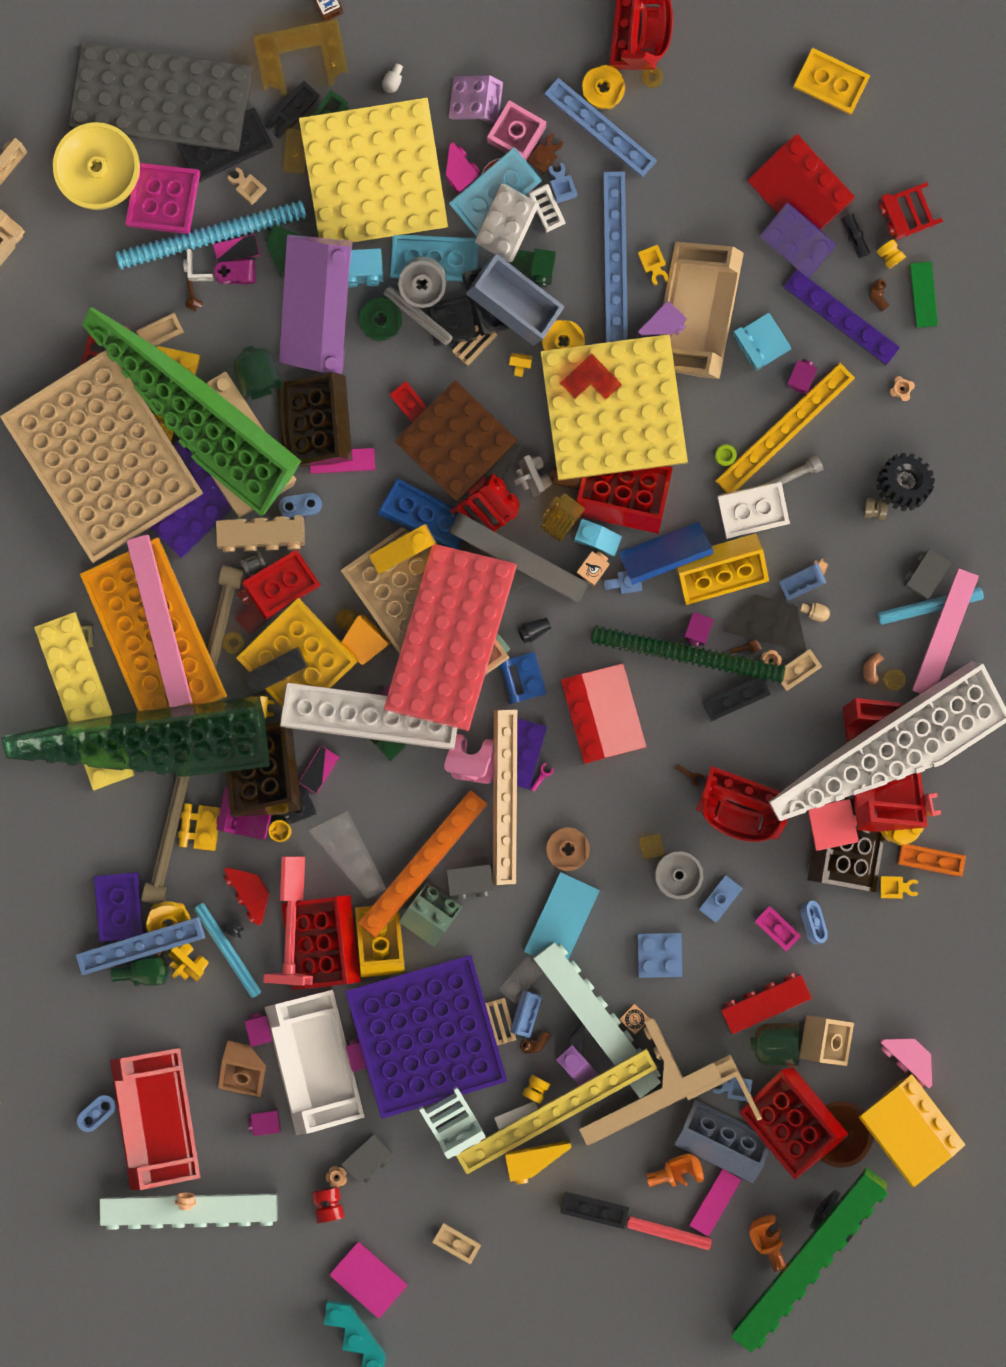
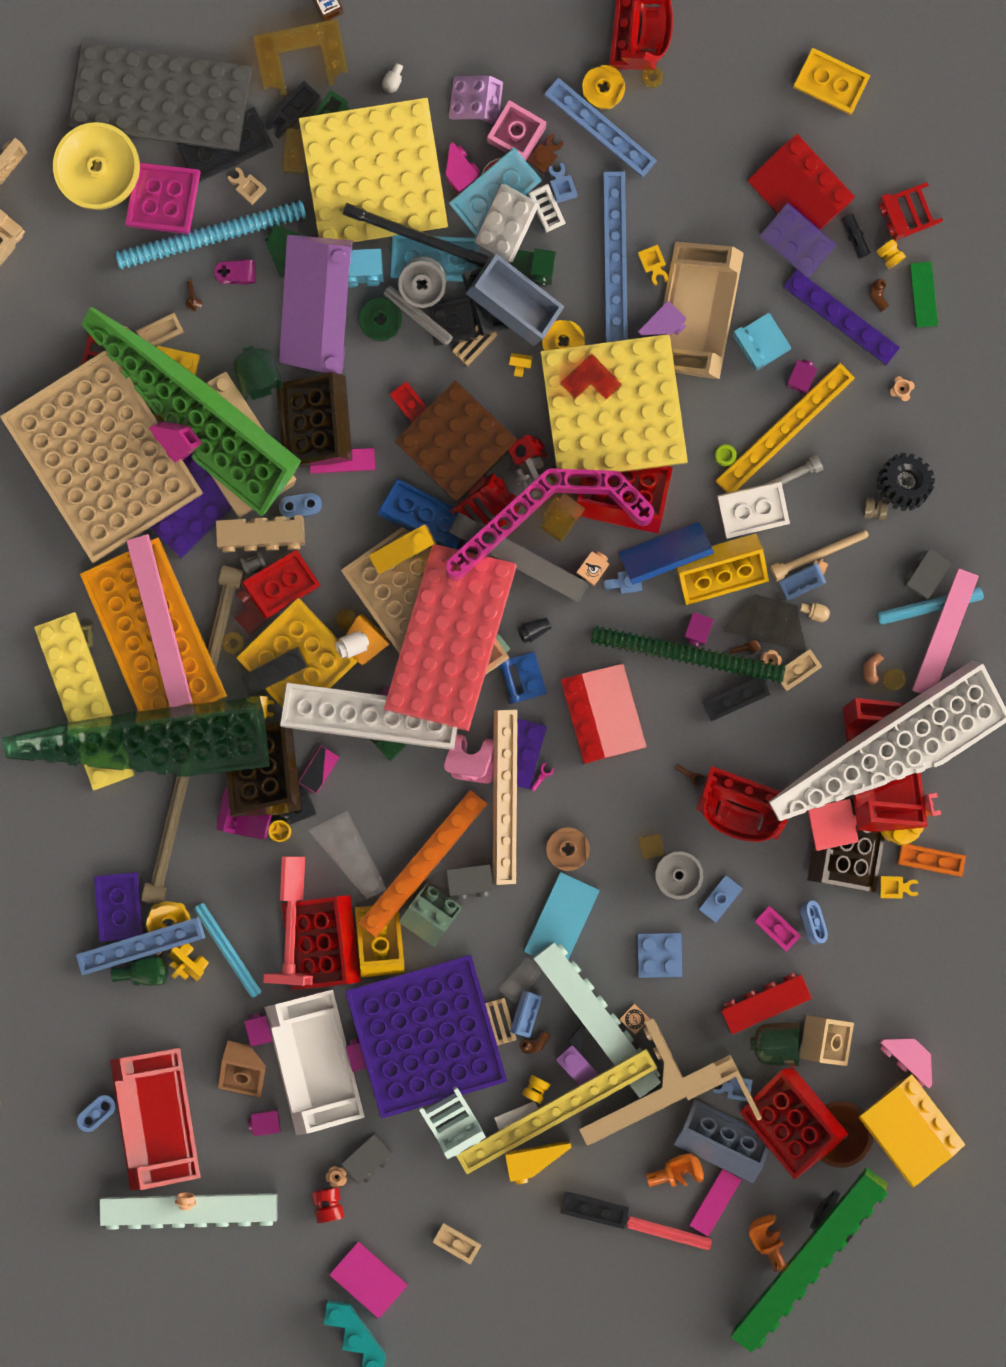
(176, 439): none -> dark pink slope
(188, 267): white bracket -> none
(206, 833): yellow plate -> none
(233, 930): black bush -> none
(237, 249): black tile -> none
(250, 892): red slope -> none
(352, 644): none -> white brick
(362, 215): none -> black piece
(532, 505): none -> dark pink beam
(533, 447): none -> red bracket
(597, 537): medium azure slope -> none
(779, 571): none -> tan piece

